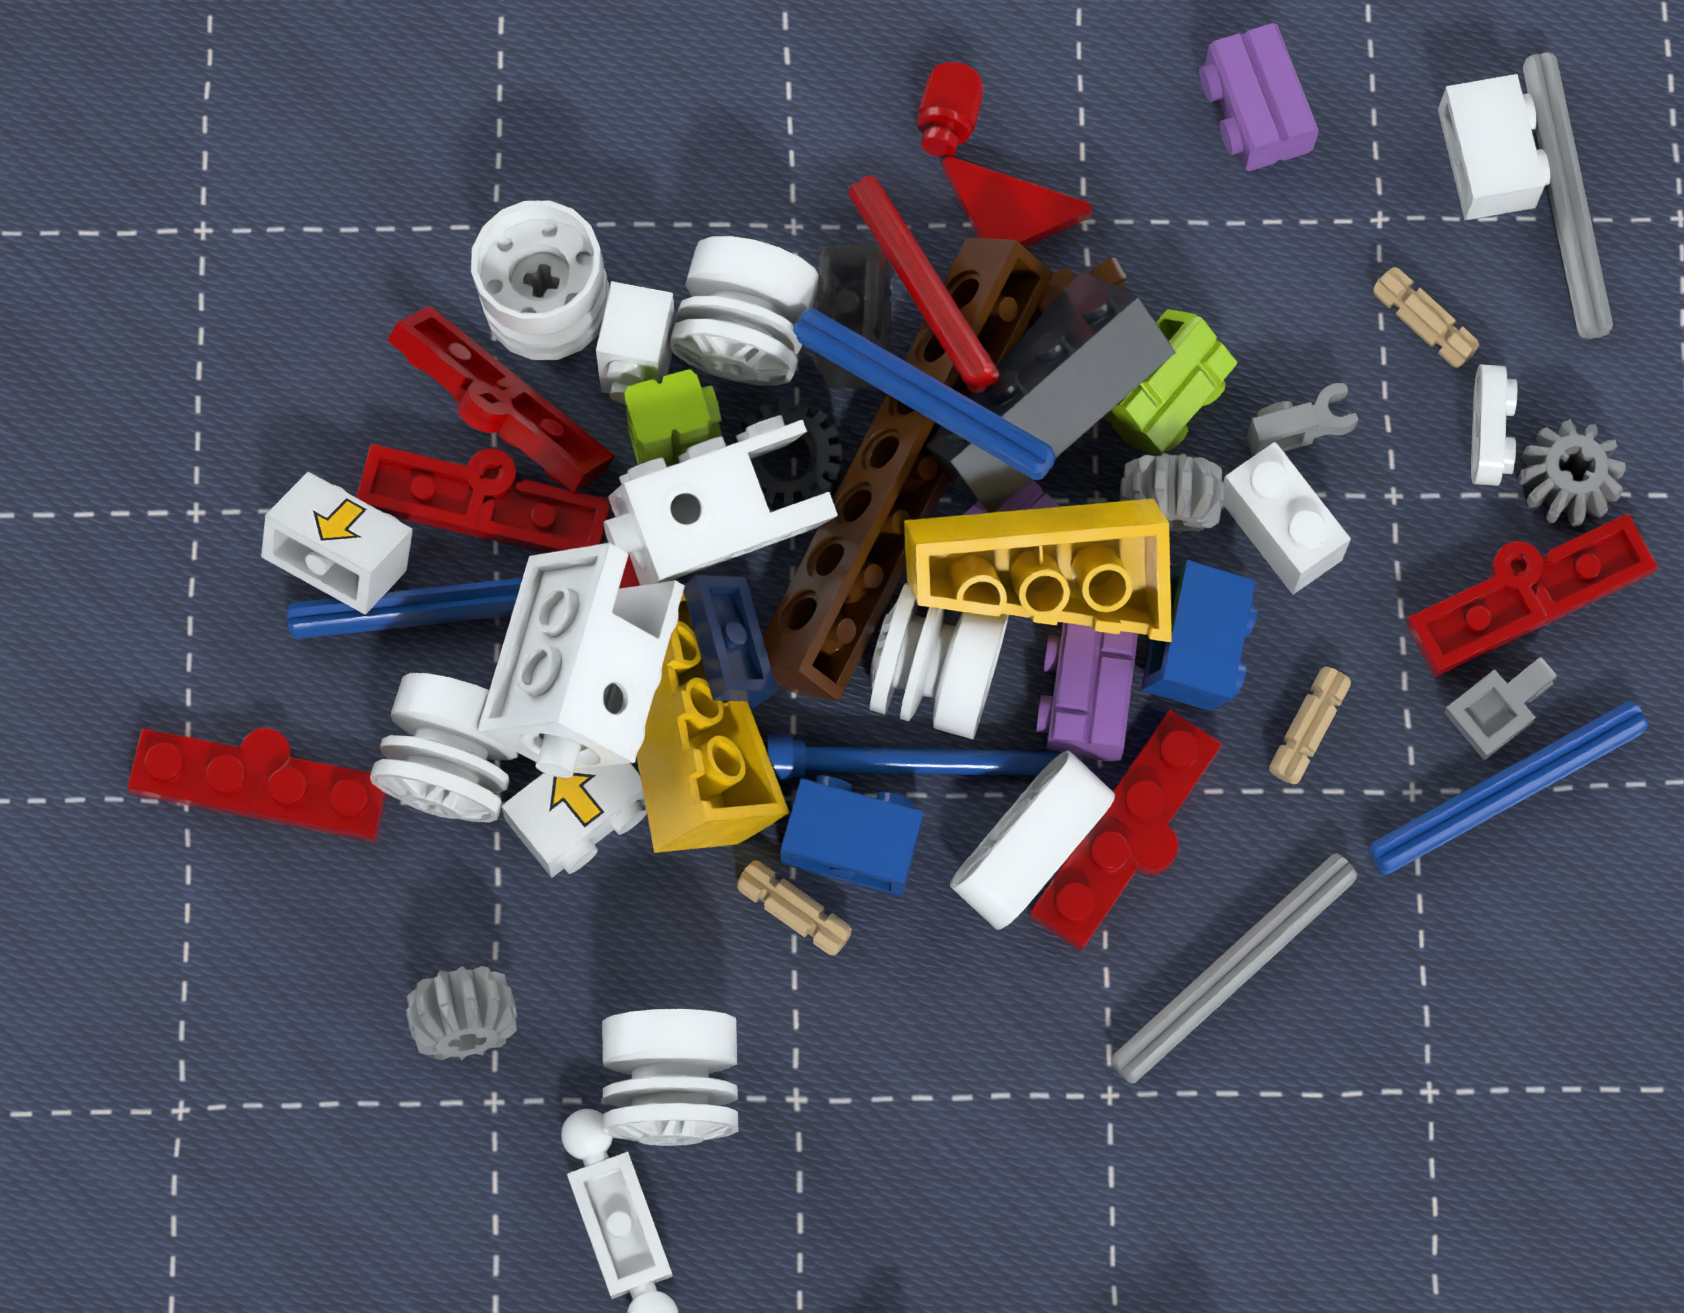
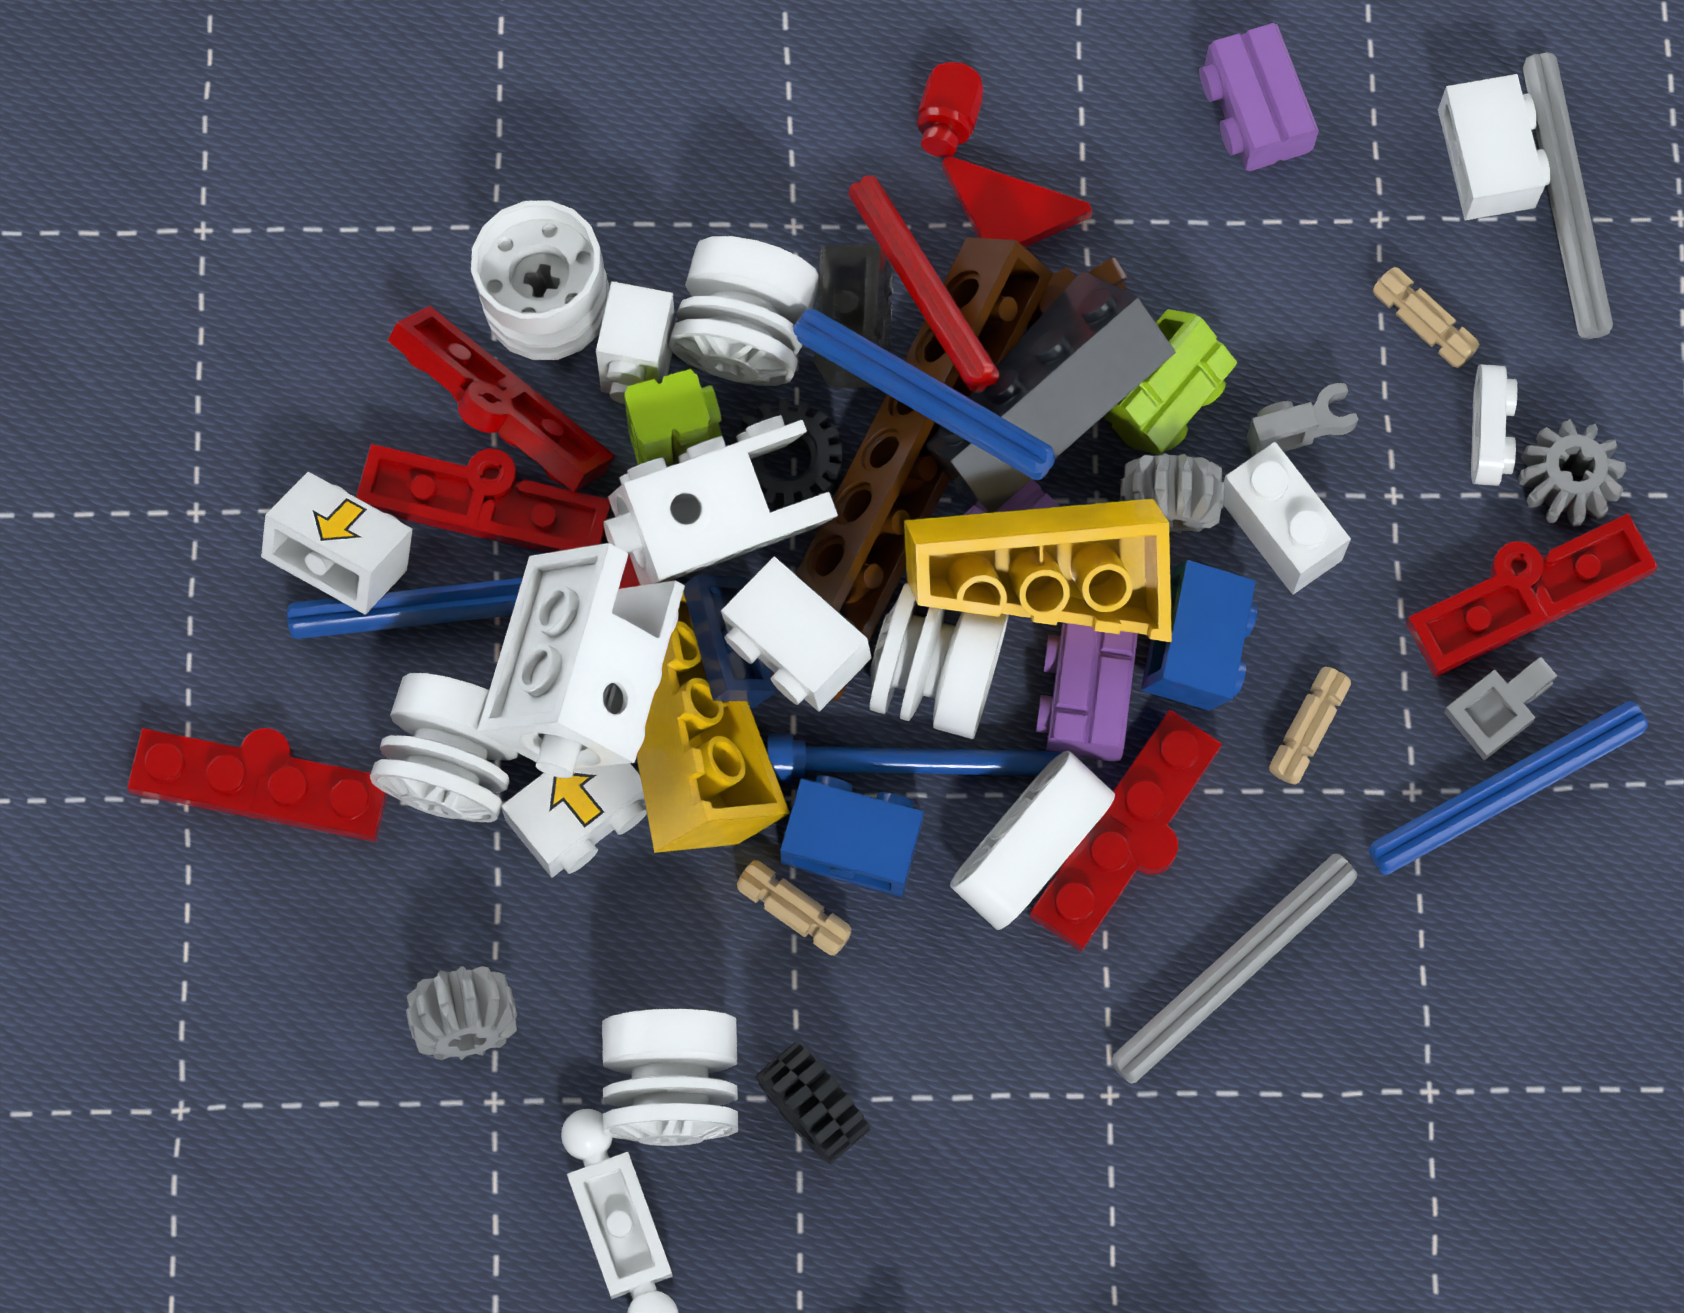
(794, 635): none -> white brick
(813, 1102): none -> black tyre

